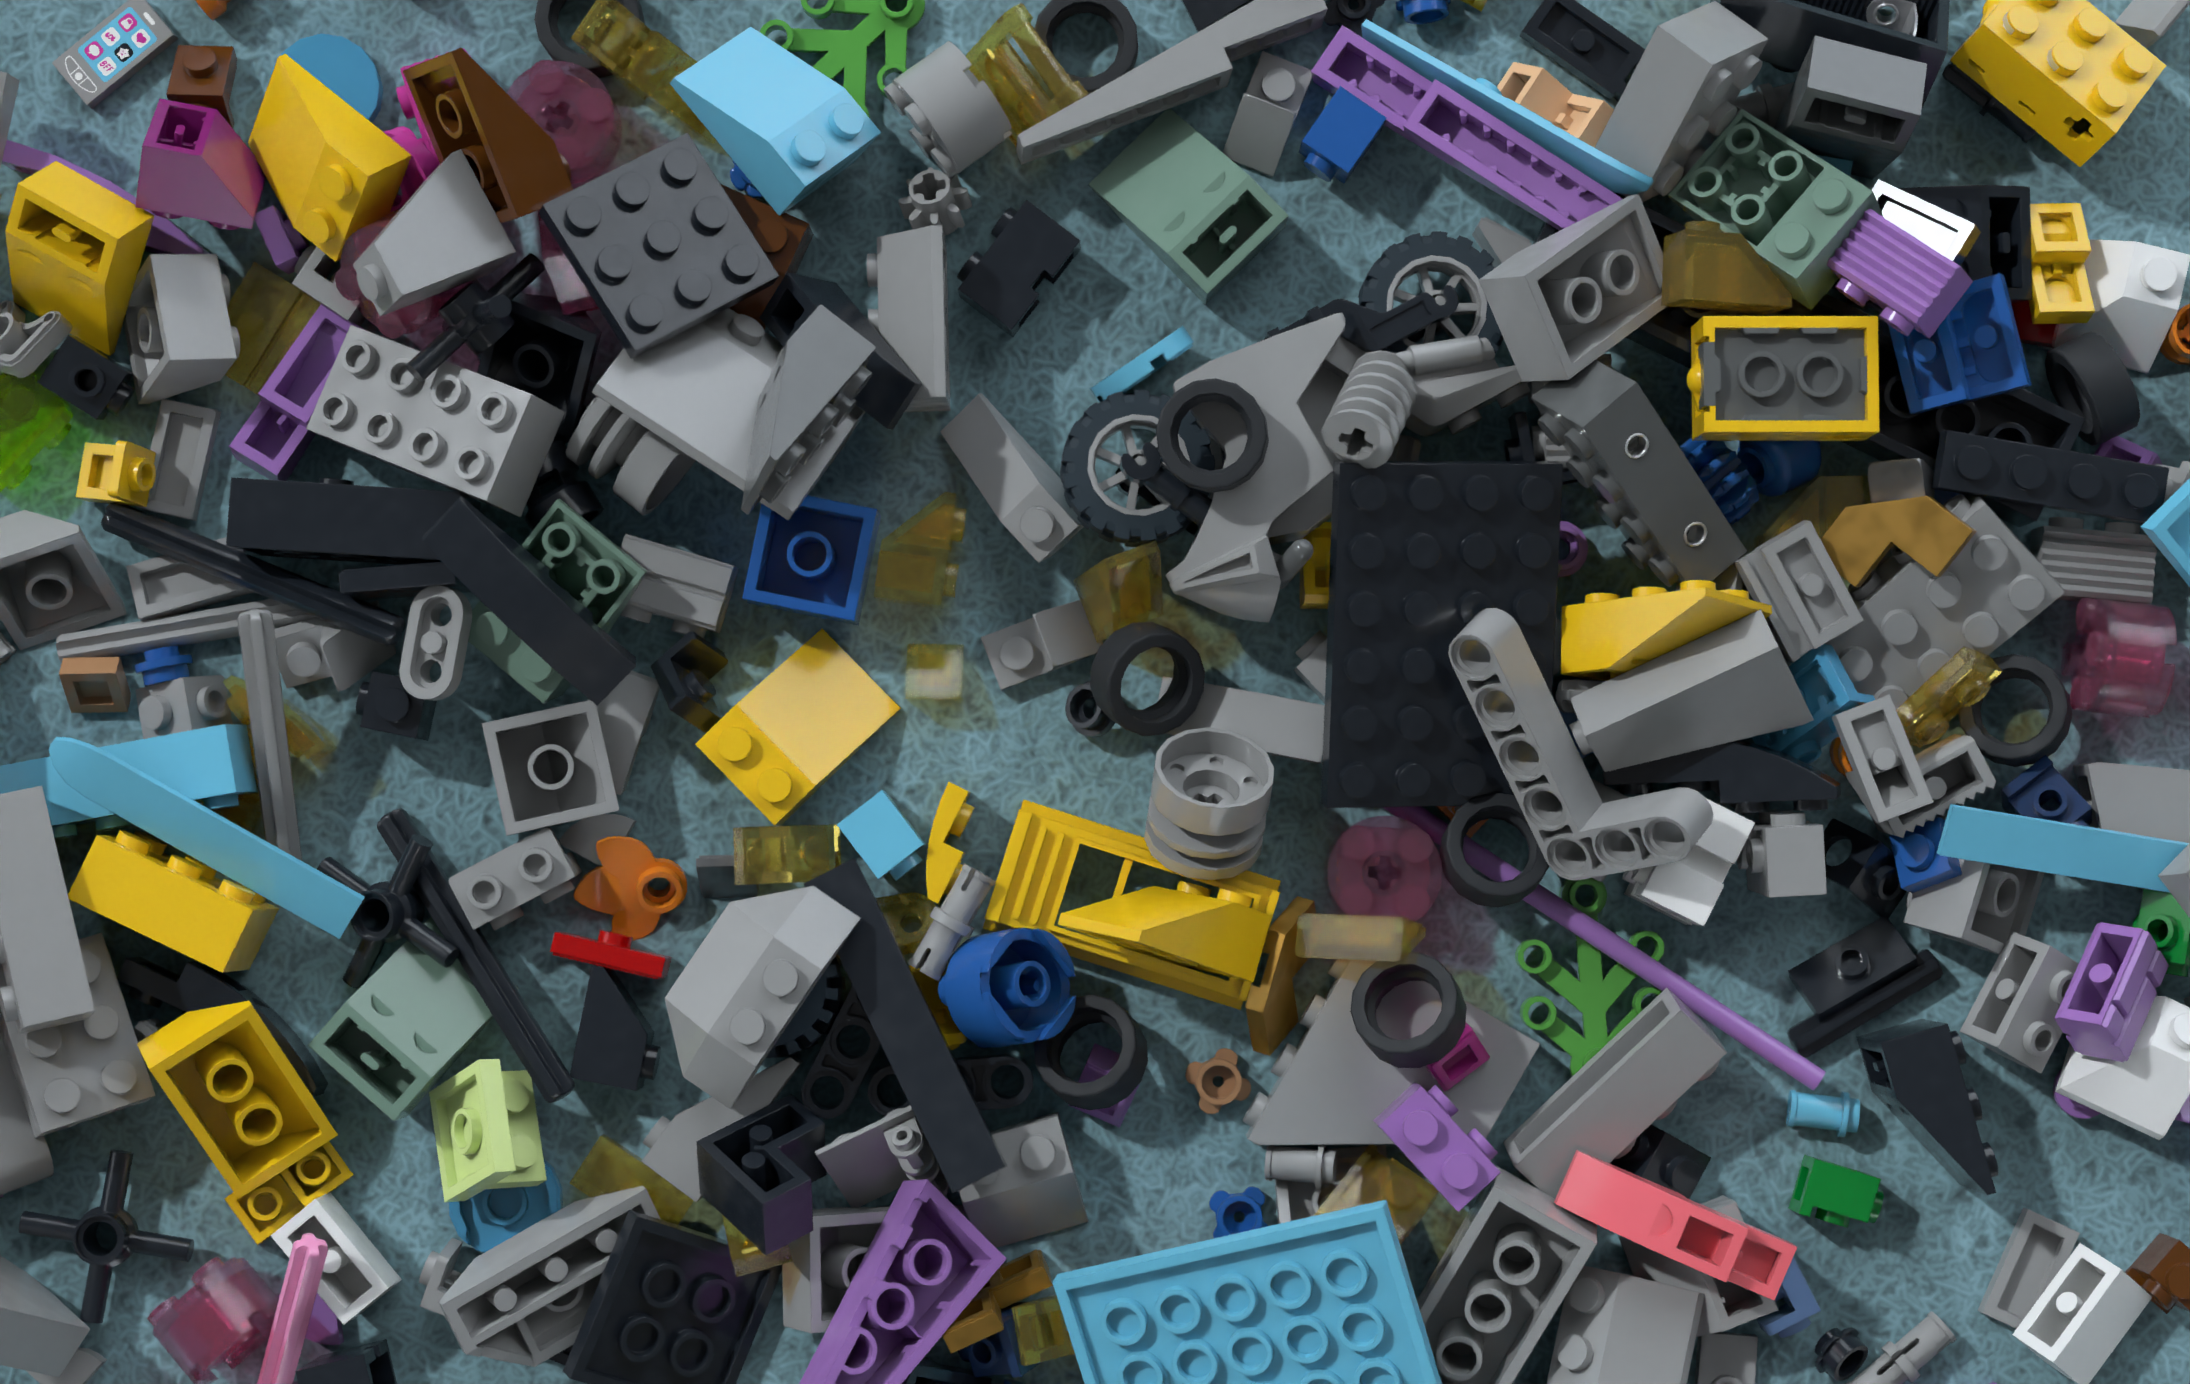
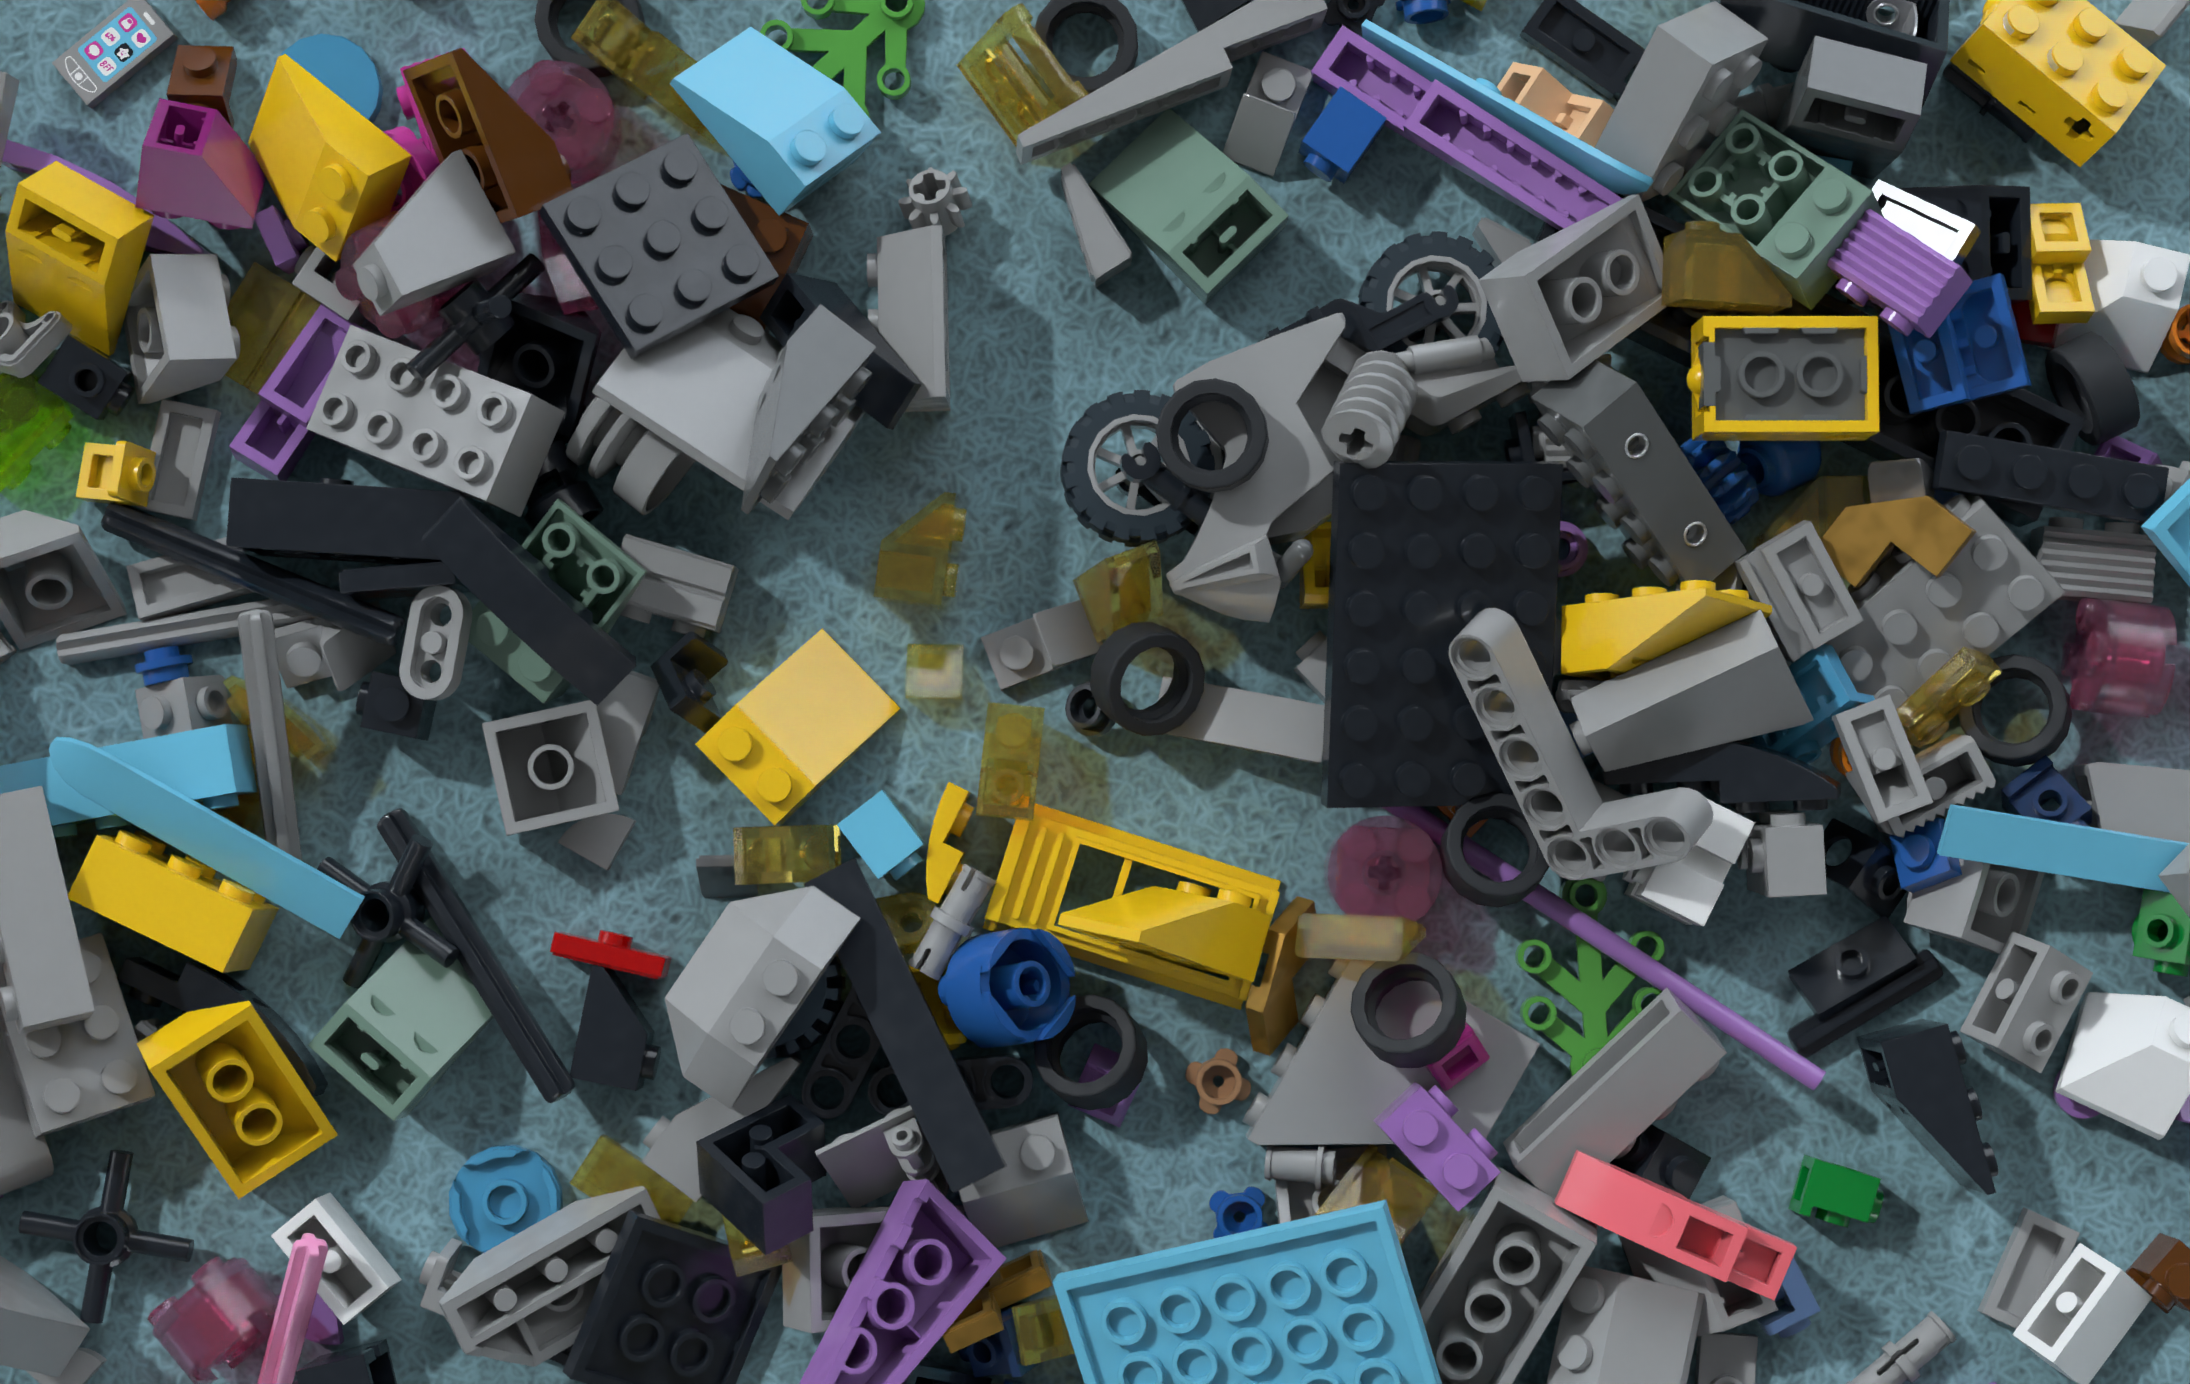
(95, 684): medium nougat plate -> none
(289, 1192): yellow slope -> none
(486, 1131): yellowish green bracket -> none
(513, 876): light grey bracket -> none
(623, 886): orange plate -> none
(813, 560): blue brick -> none
(950, 109): light grey brick -> none
(1006, 277): black brick -> none
(1010, 761): none -> clear yellow slope
(1012, 479): light grey slope -> none
(1099, 239): none -> light grey slope
(1143, 364): medium azure tile -> none
(1208, 803): light grey wheel -> none
(1823, 1112): medium azure pin -> none
(1840, 1353): black plate -> none
(2111, 991): medium lavender brick -> none

